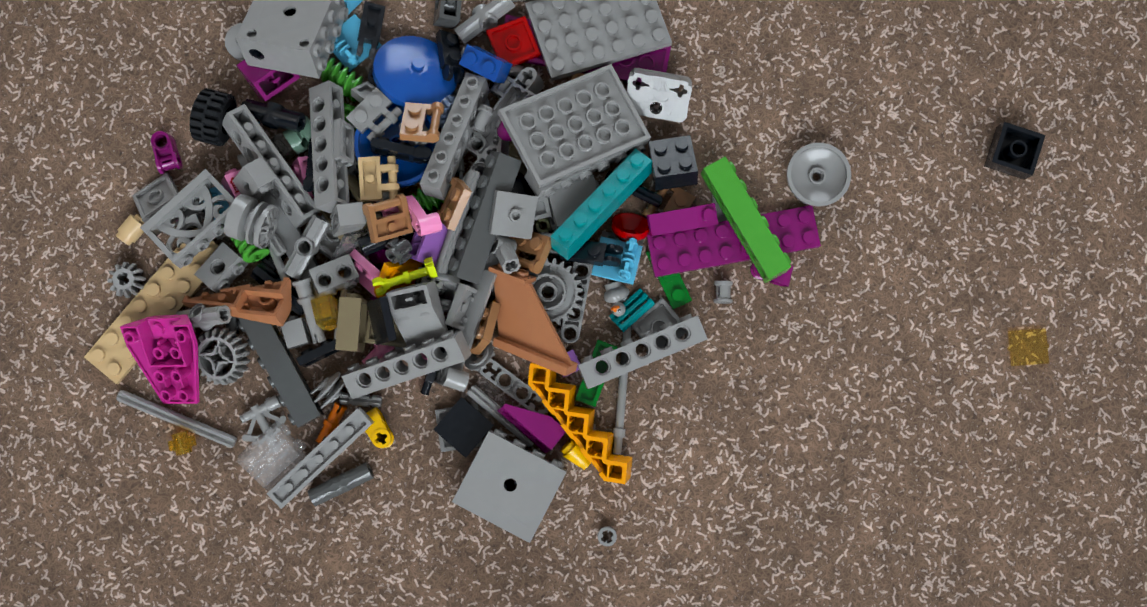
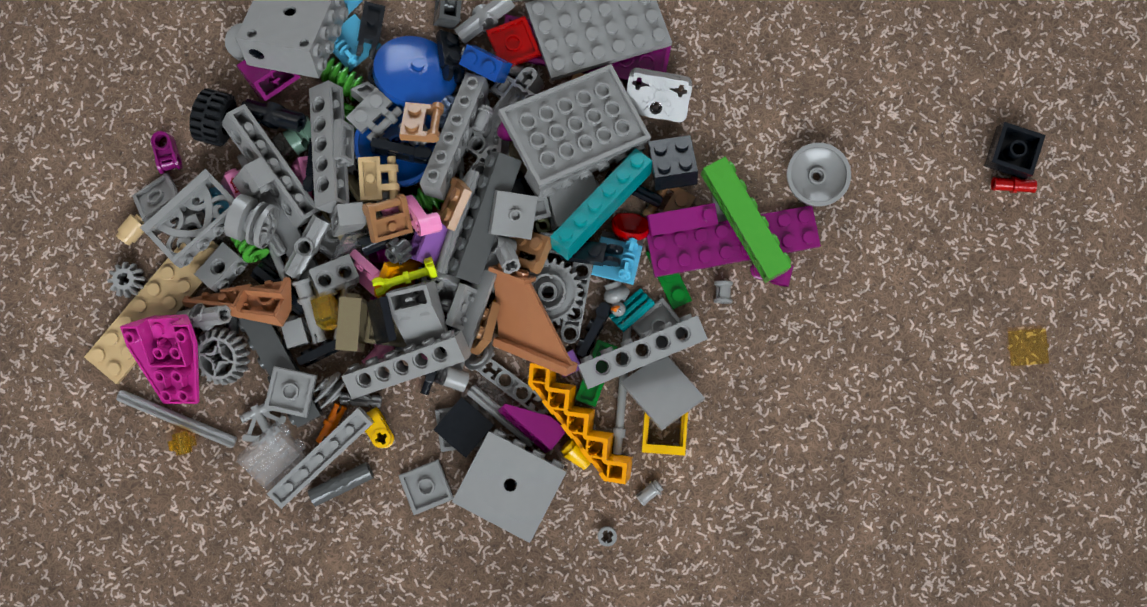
(290, 391): none -> light grey plate
(426, 487): none -> light grey tile
(594, 328): none -> black hinge
(649, 492): none -> light grey pin
(662, 391): none -> light grey piece
(664, 449): none -> yellow window
(1014, 184): none -> red pin

